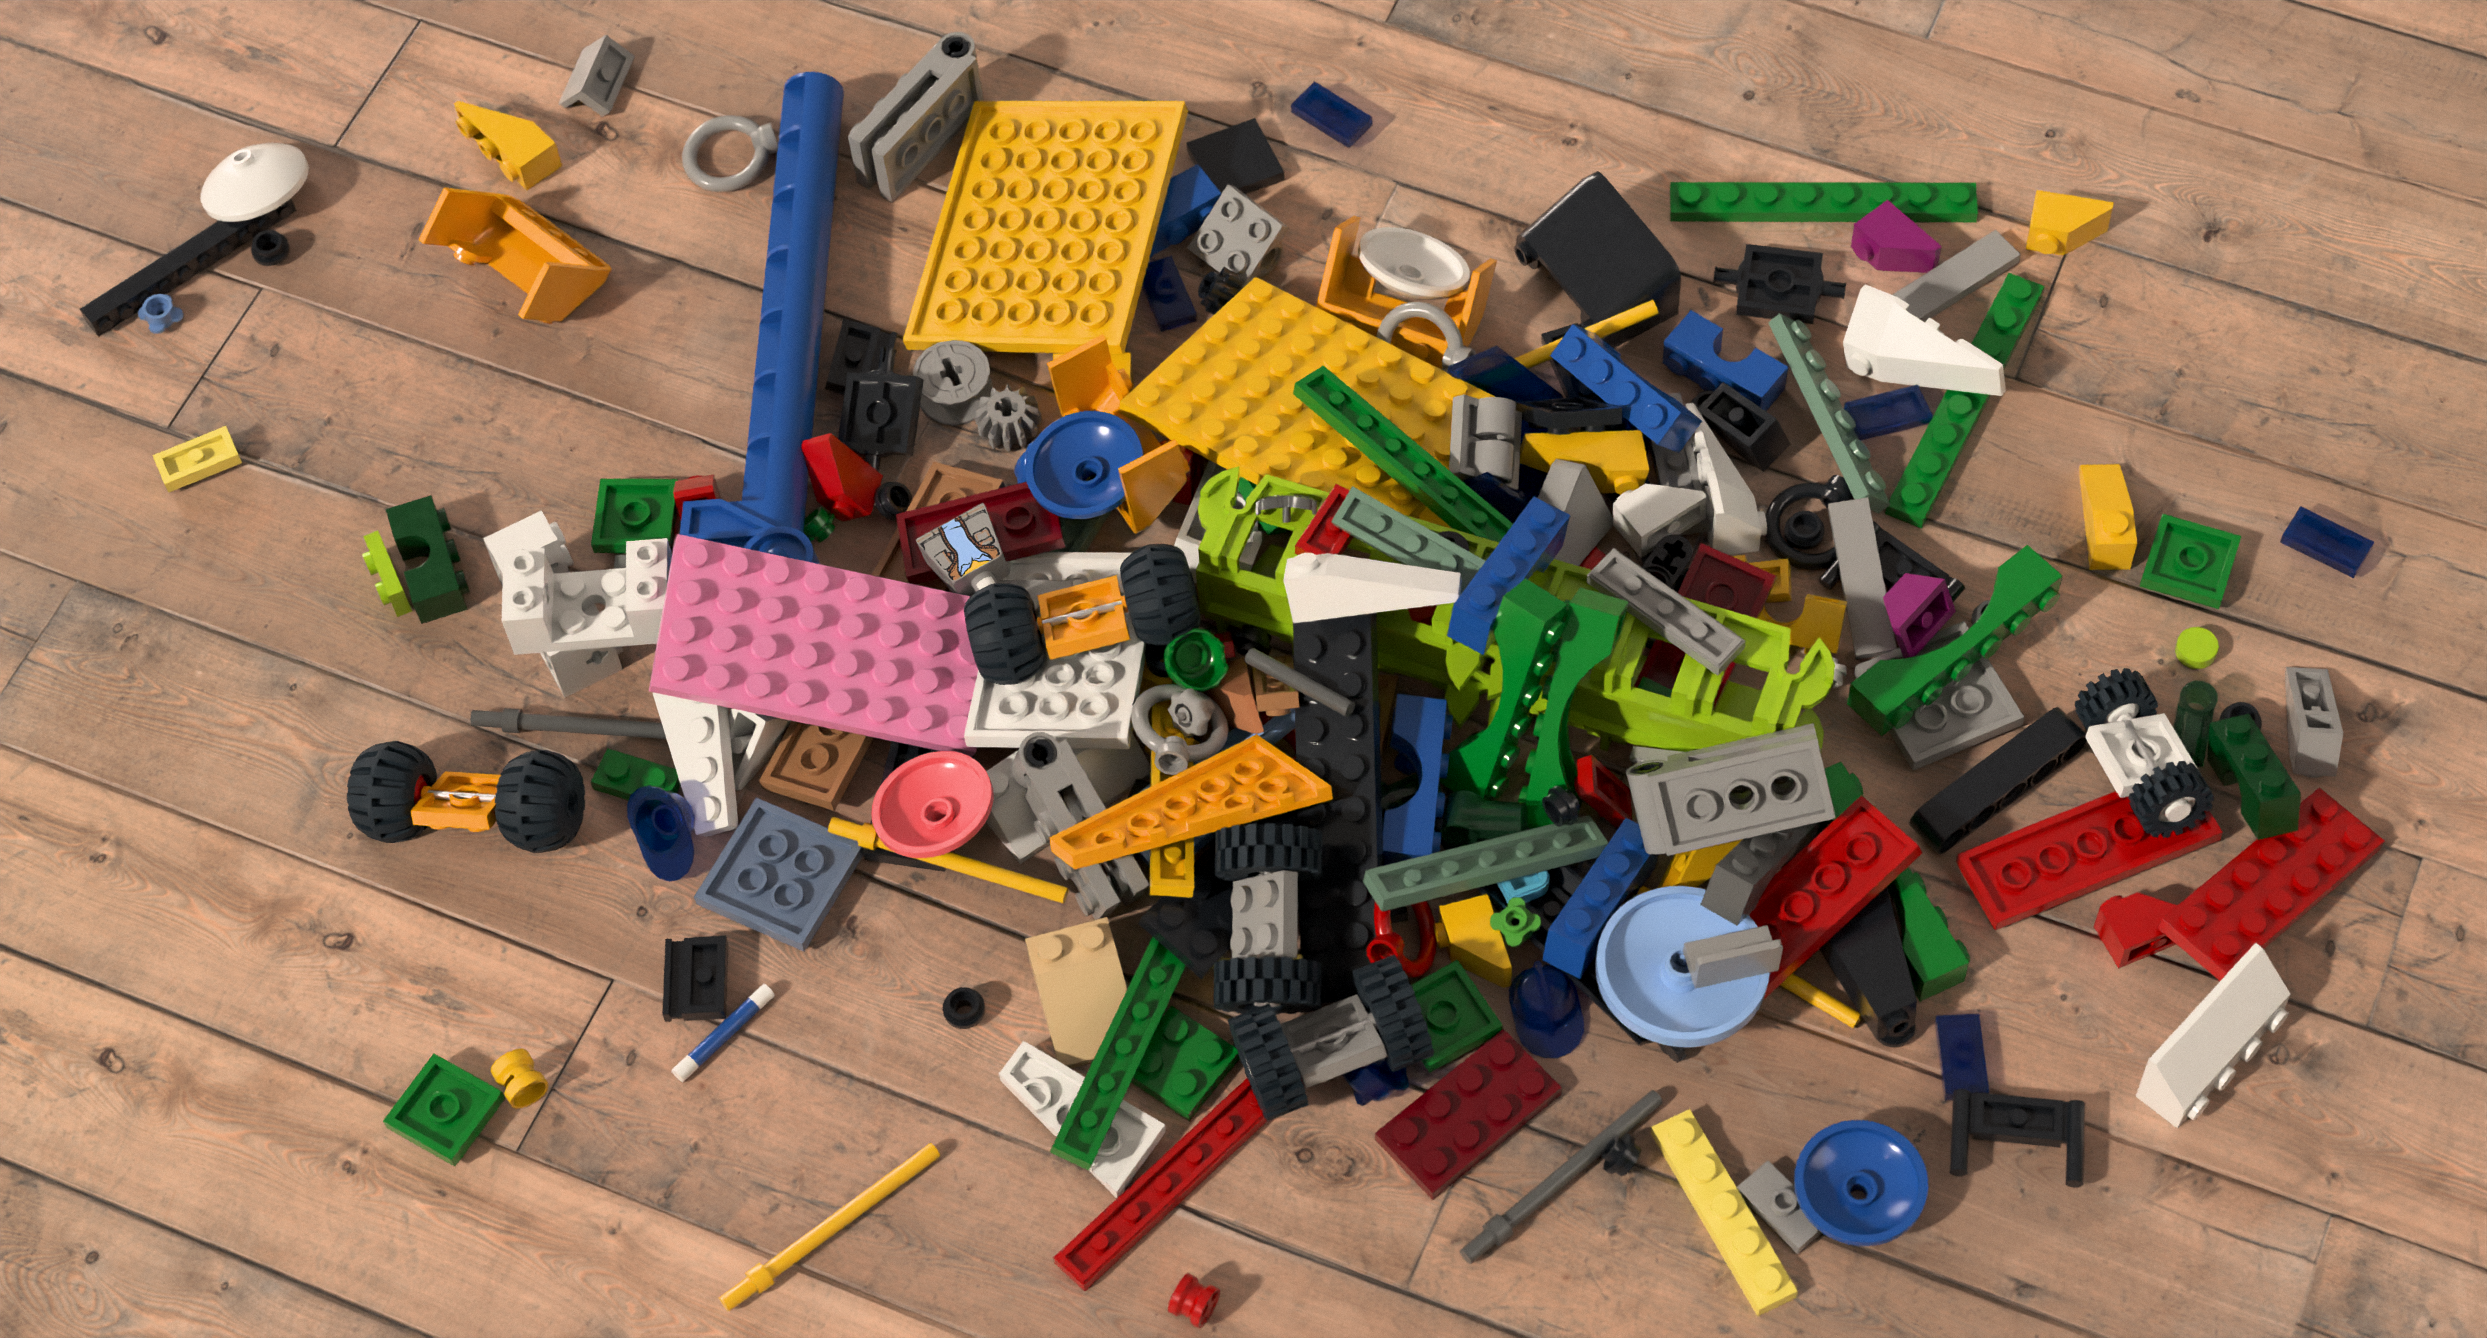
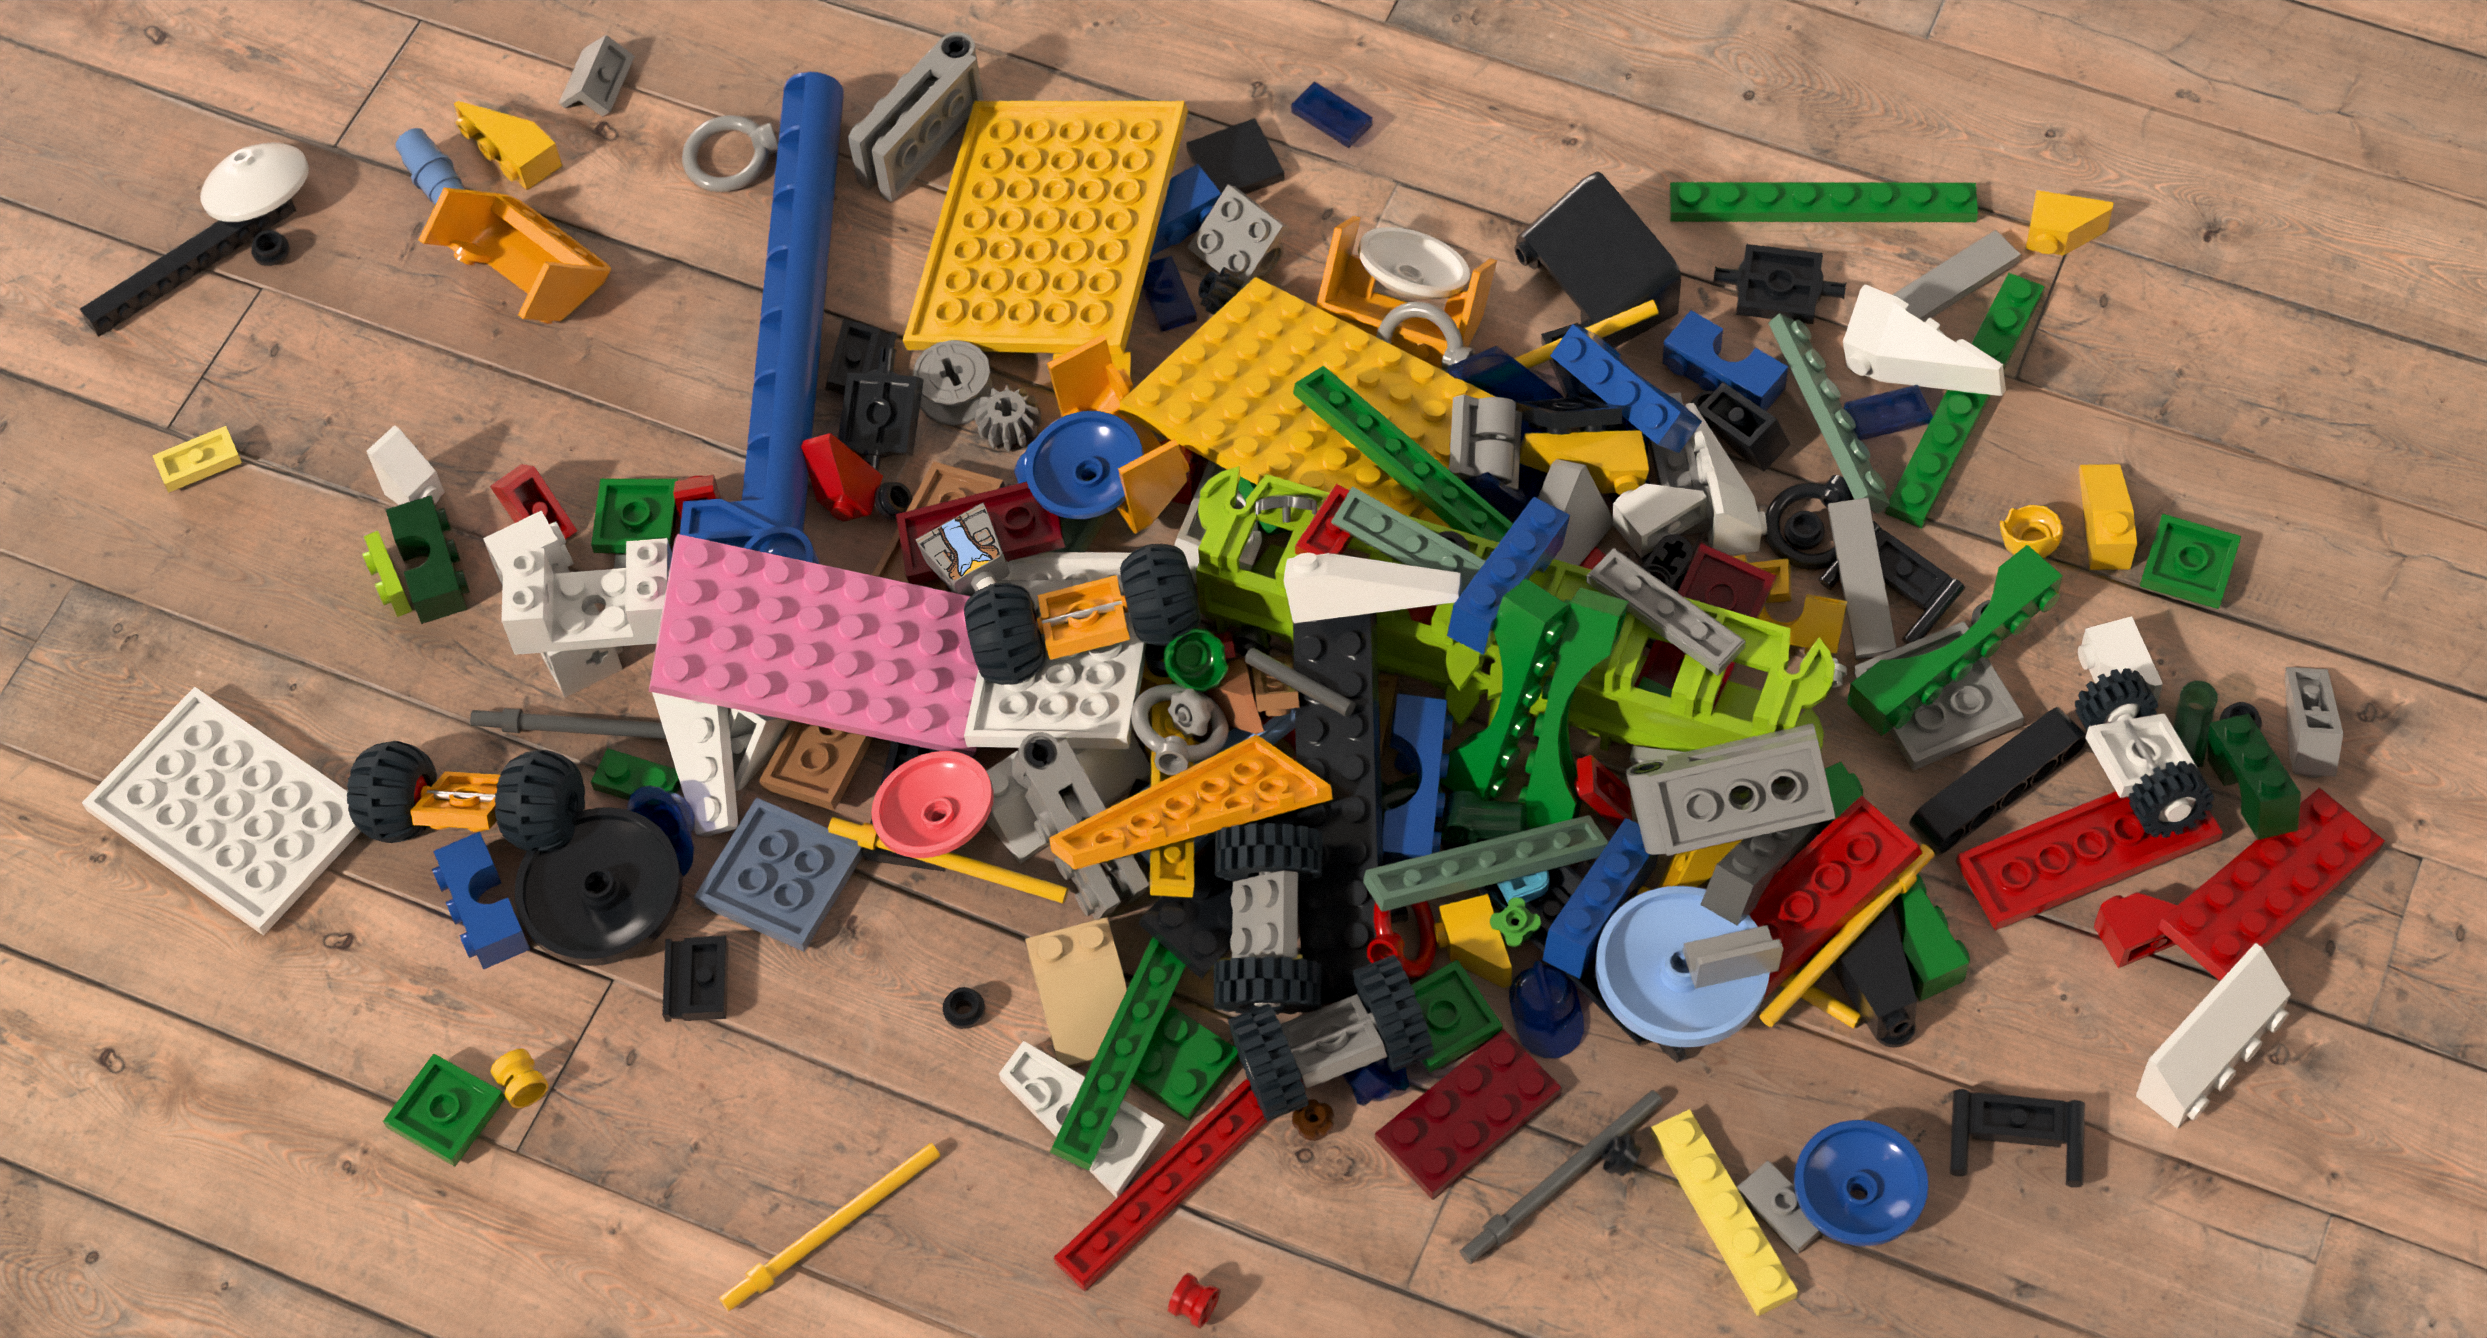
(158, 305): medium blue plate -> none
(226, 810): none -> white plate
(403, 469): none -> white slope
(427, 164): none -> medium blue piece
(491, 928): none -> blue arch
(526, 493): none -> red slope
(601, 891): none -> black dish
(723, 1032): blue bar -> none
(819, 525): green plate -> none
(1313, 1130): none -> reddish brown plate
(1561, 806): black plate -> none
(1843, 940): none -> yellow bar
(1894, 242): magenta slope -> none
(1917, 610): magenta slope -> none
(1961, 1054): clear blue plate -> none
(2033, 527): none -> yellow hair
(2118, 647): none -> white slope
(2196, 648): lime tile -> none
(2327, 542): clear blue plate -> none

